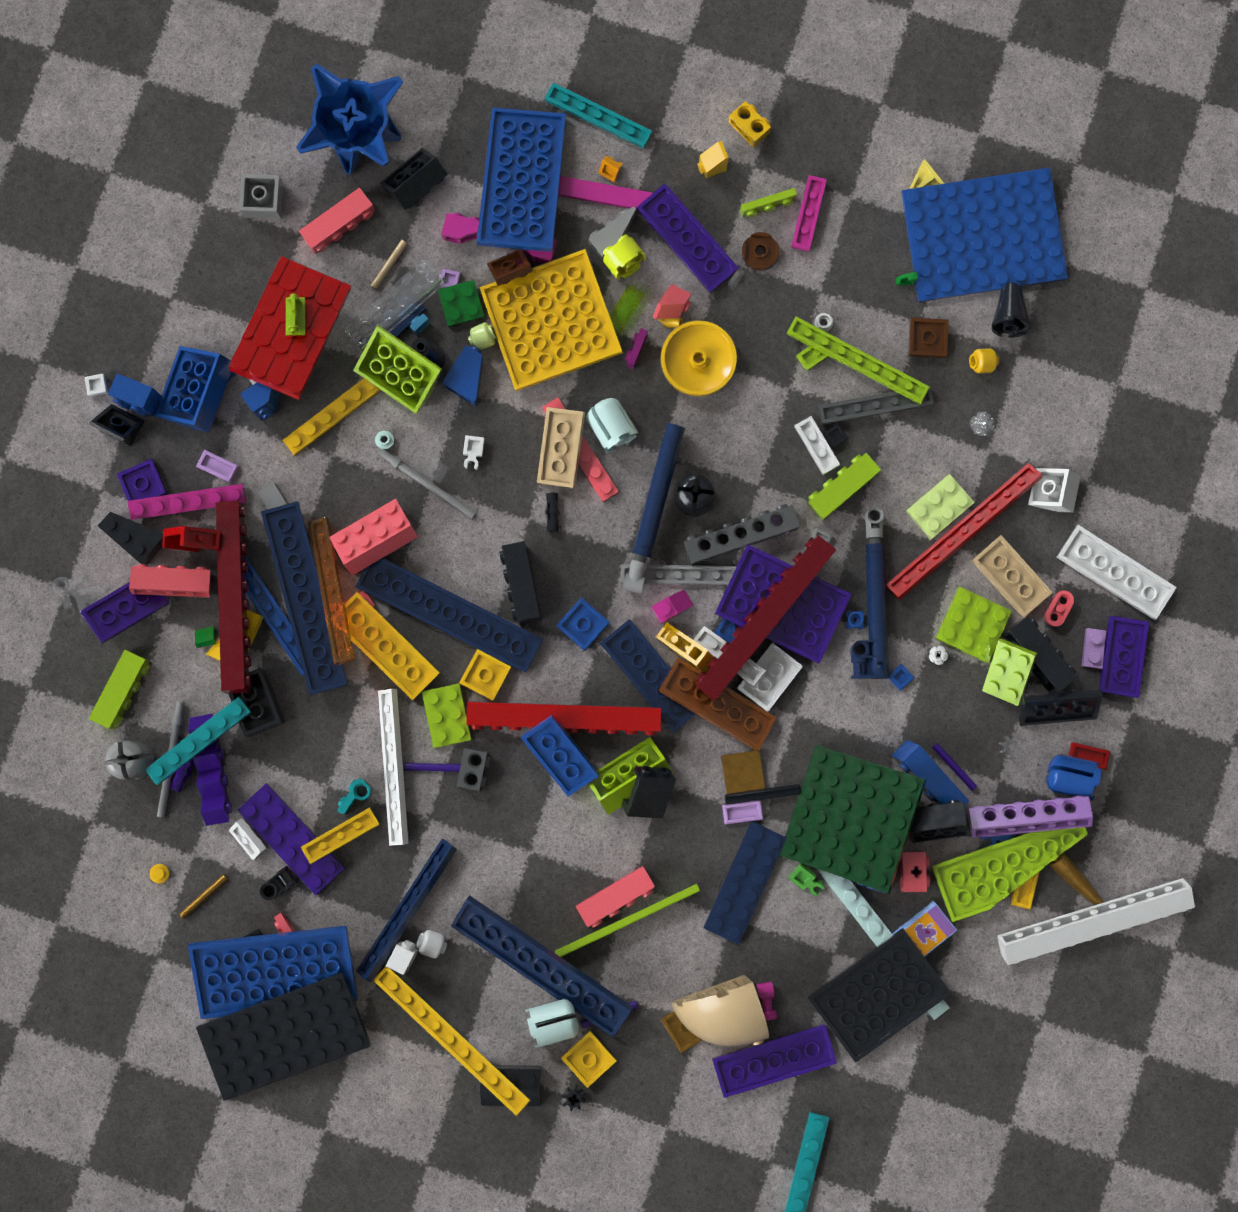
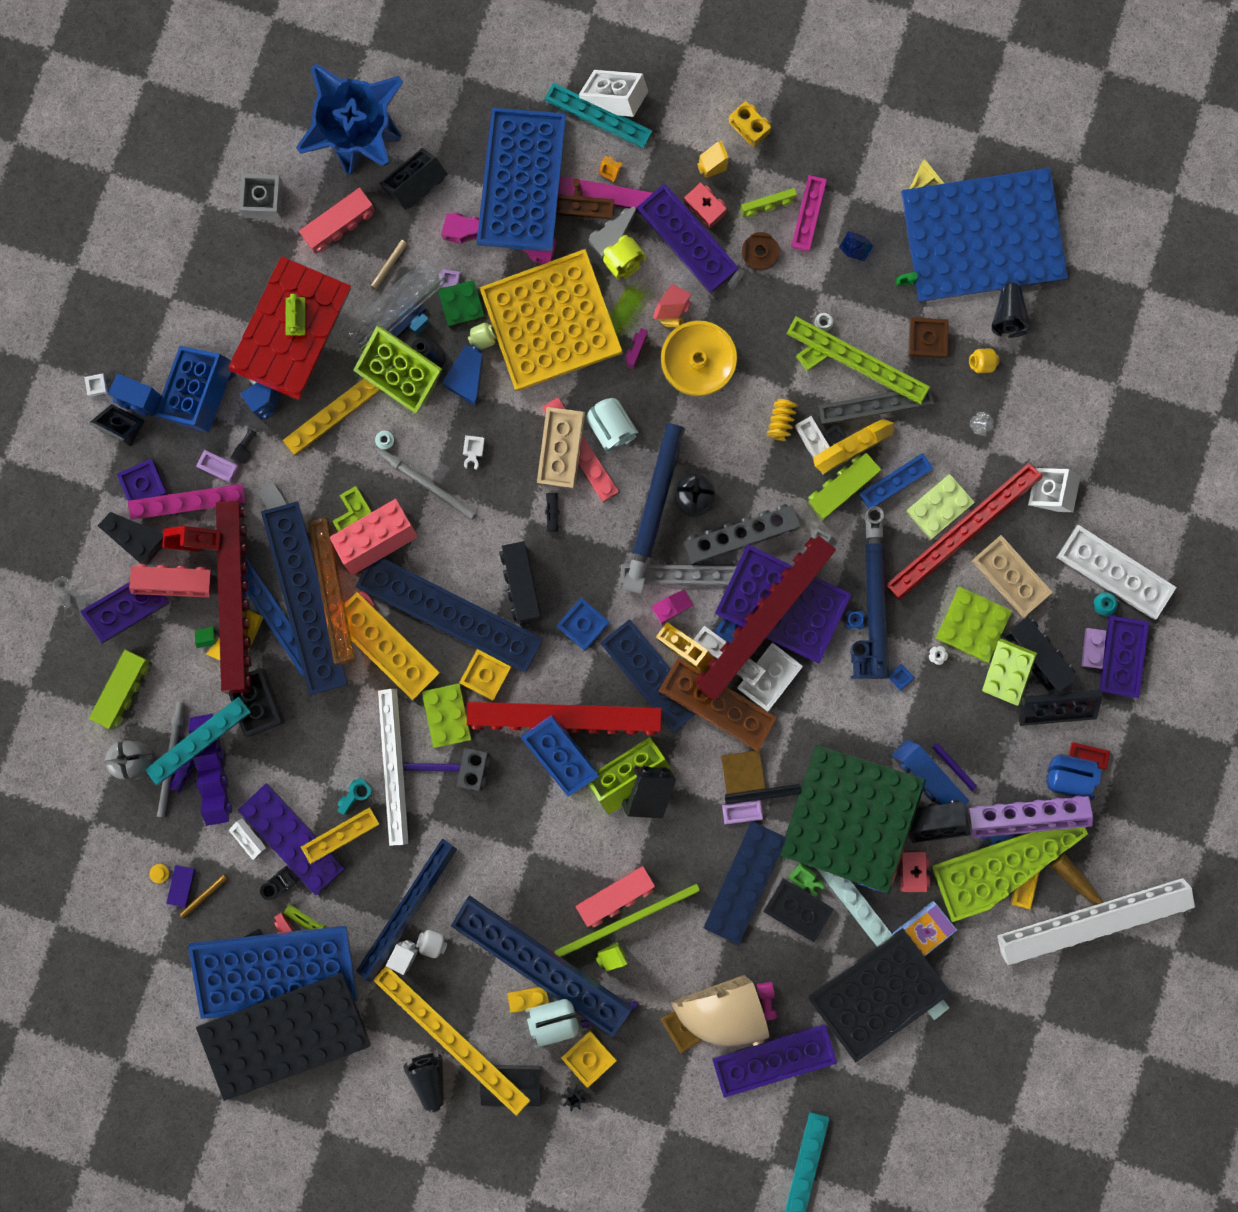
(180, 886): none -> dark purple tile
(241, 453): none -> black bar
(291, 912): none -> lime pin
(356, 506): none -> lime plate
(427, 1080): none -> black cone
(509, 267): reddish brown plate -> none
(527, 999): none -> yellow plate
(584, 206): none -> reddish brown plate
(612, 957): none -> lime slope
(615, 91): none -> white slope
(707, 214): none -> coral brick
(780, 419): none -> yellow piece
(798, 910): none -> black plate
(854, 445): none -> yellow brick
(856, 246): none -> clear blue panel
(896, 481): none -> blue plate
(1059, 609): coral plate -> none
(1101, 608): none -> teal plate

